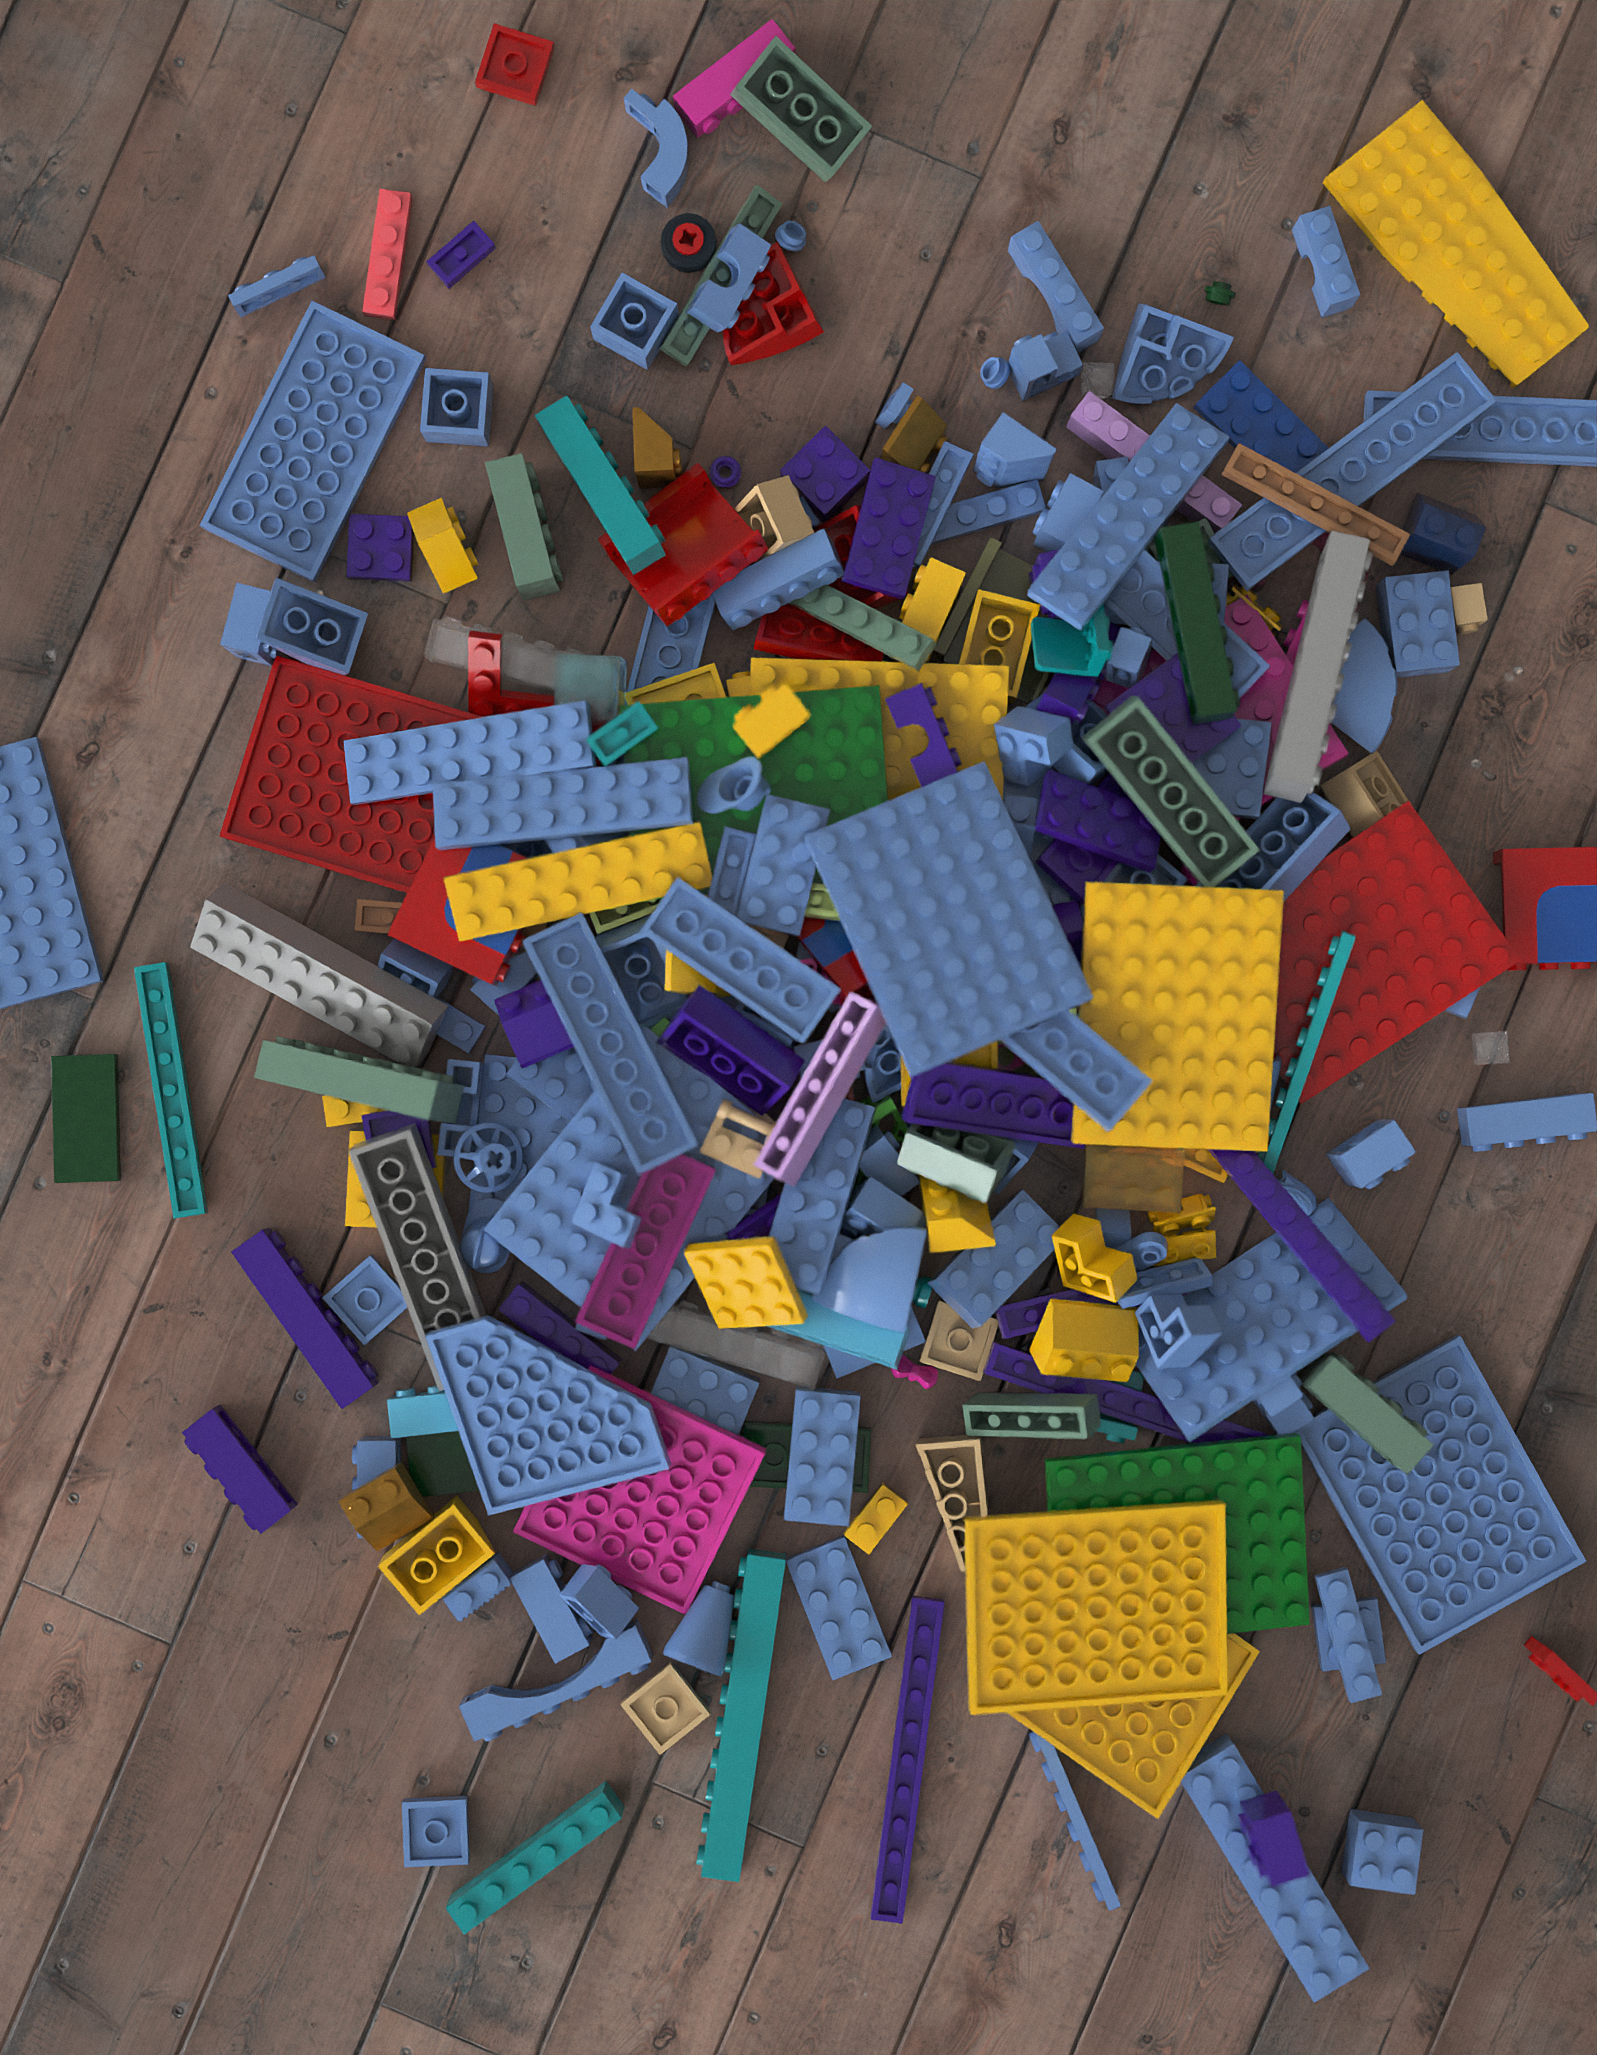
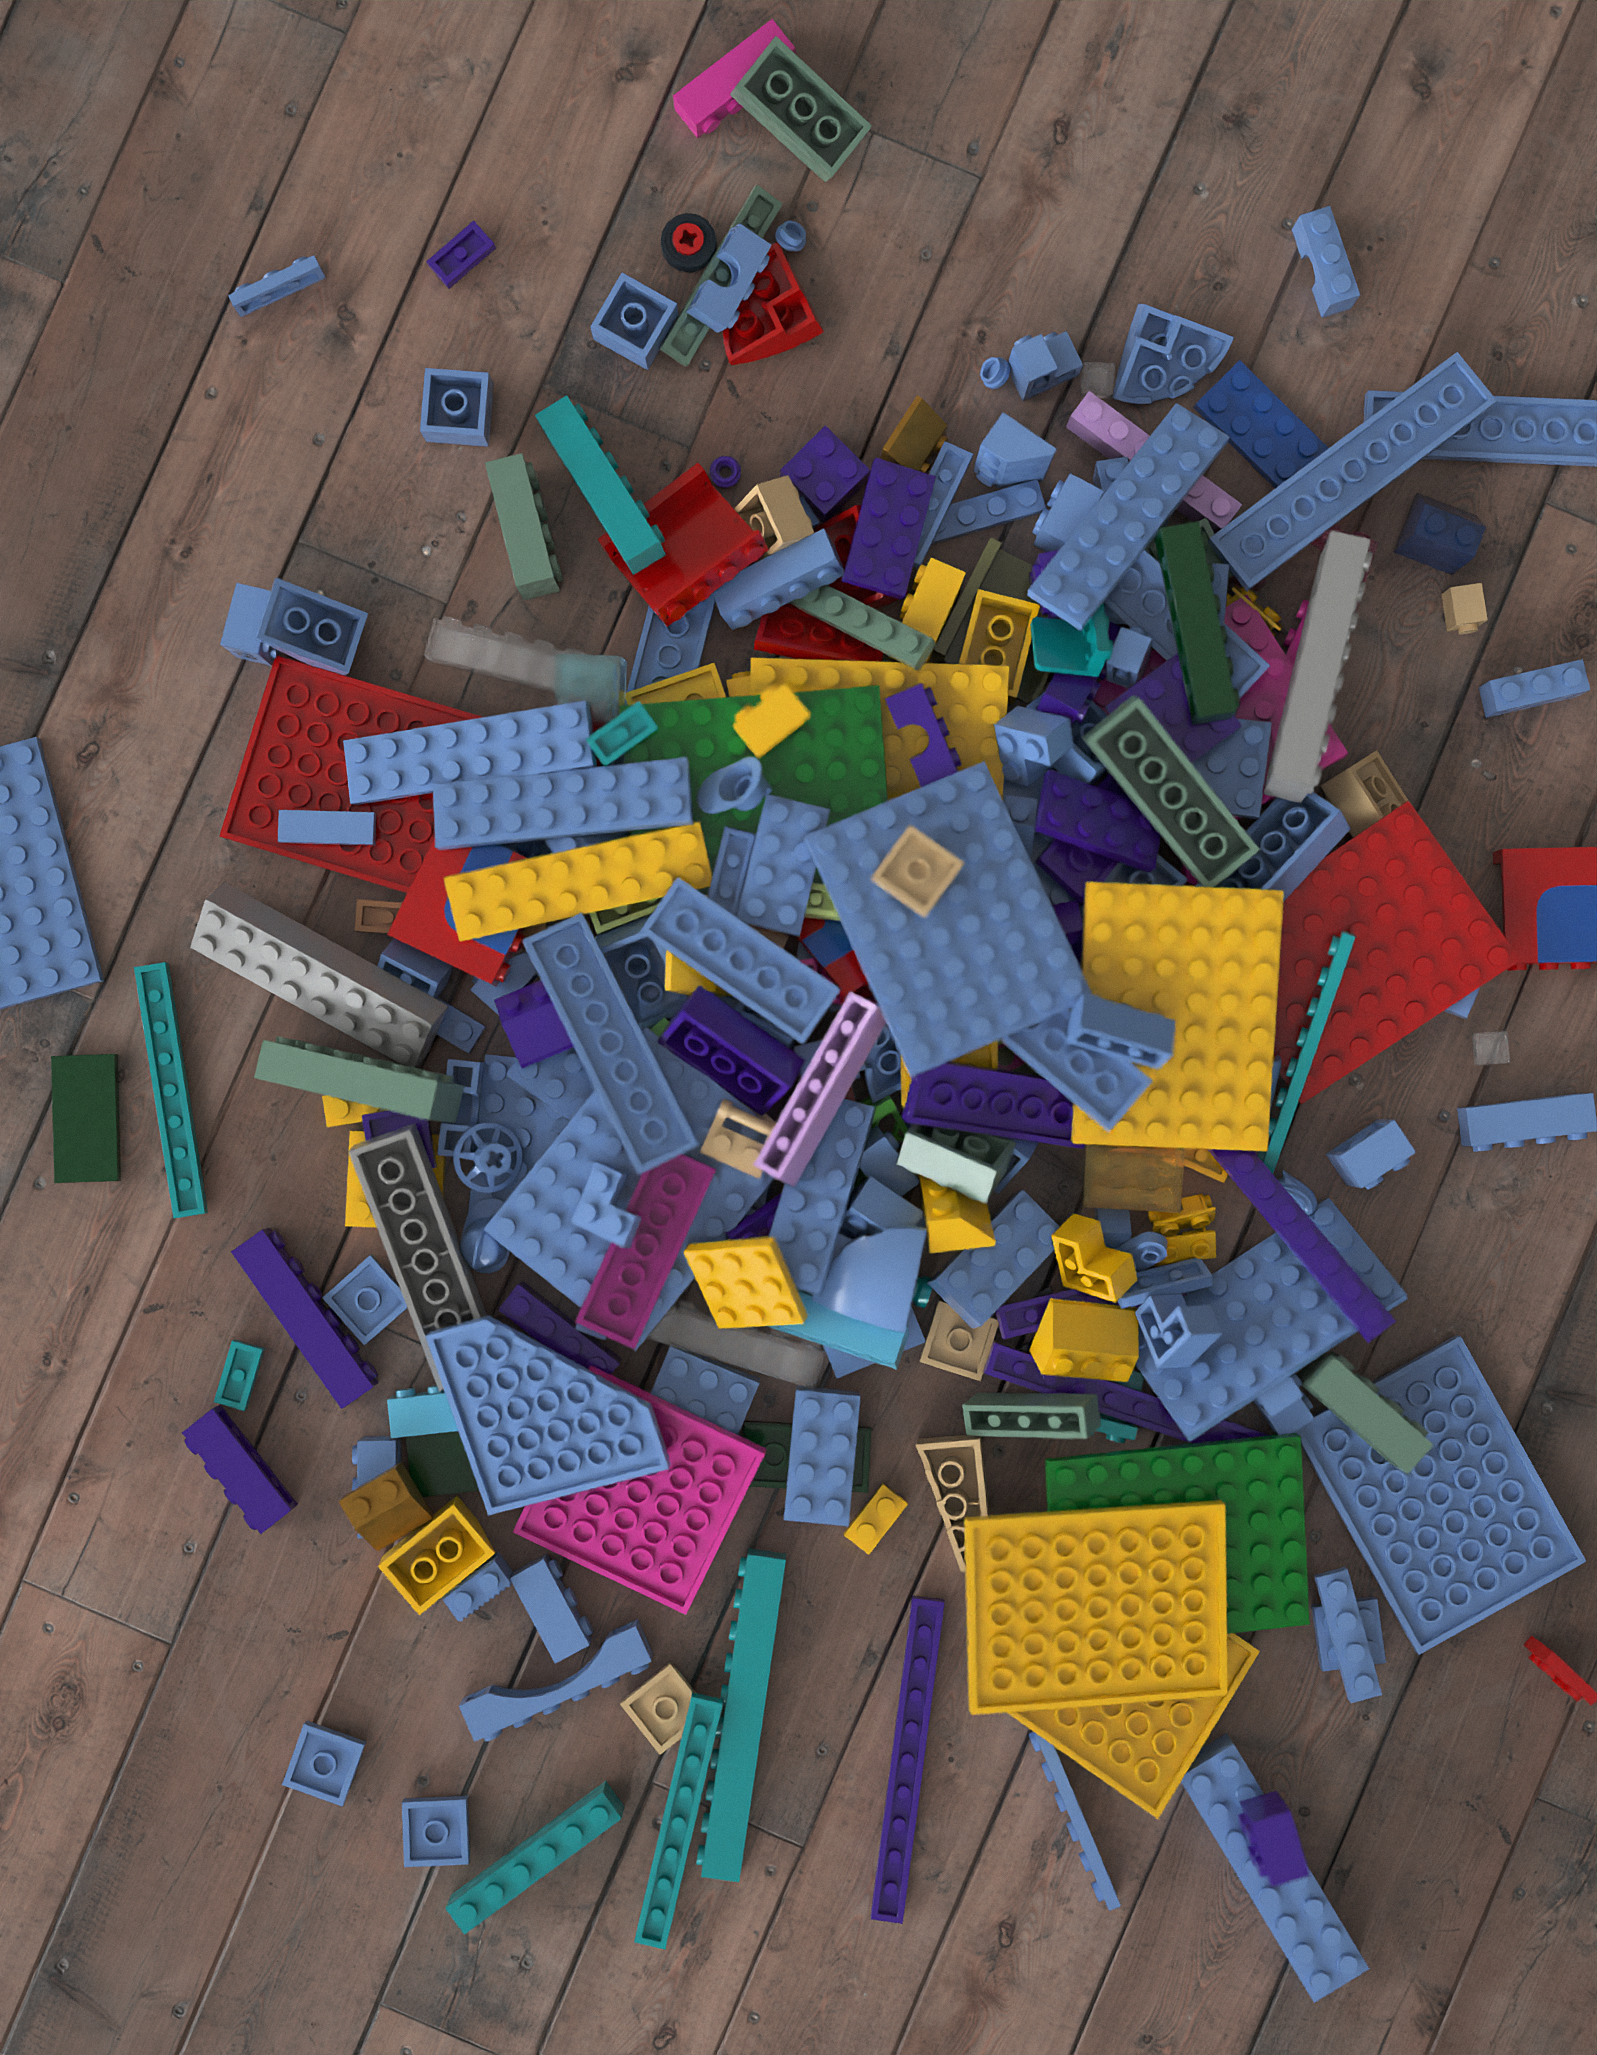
(239, 1375): none -> teal plate
(313, 441): medium blue plate -> none
(324, 1763): none -> medium blue plate
(326, 827): none -> medium blue tile
(380, 548): dark purple plate -> none
(387, 254): coral plate -> none
(440, 540): yellow brick -> none
(485, 680): red plate -> none
(514, 64): red plate -> none
(599, 1600): medium blue brick -> none
(654, 453): pearl gold slope -> none
(670, 167): medium blue arch -> none
(678, 1820): none -> teal plate
(704, 1630): medium blue cone -> none
(838, 1607): medium blue plate -> none
(895, 406): medium blue plate -> none
(917, 871): none -> tan plate
(925, 1375): dark pink piece -> none
(1045, 268): medium blue arch -> none
(1121, 1031): none -> medium blue brick
(1219, 293): dark green plate -> none
(1313, 502): medium nougat plate -> none
(1366, 689): medium blue brick -> none
(1382, 1851): medium blue brick -> none
(1418, 623): medium blue brick -> none
(1457, 242): yellow wing -> none
(1534, 688): none -> medium blue brick

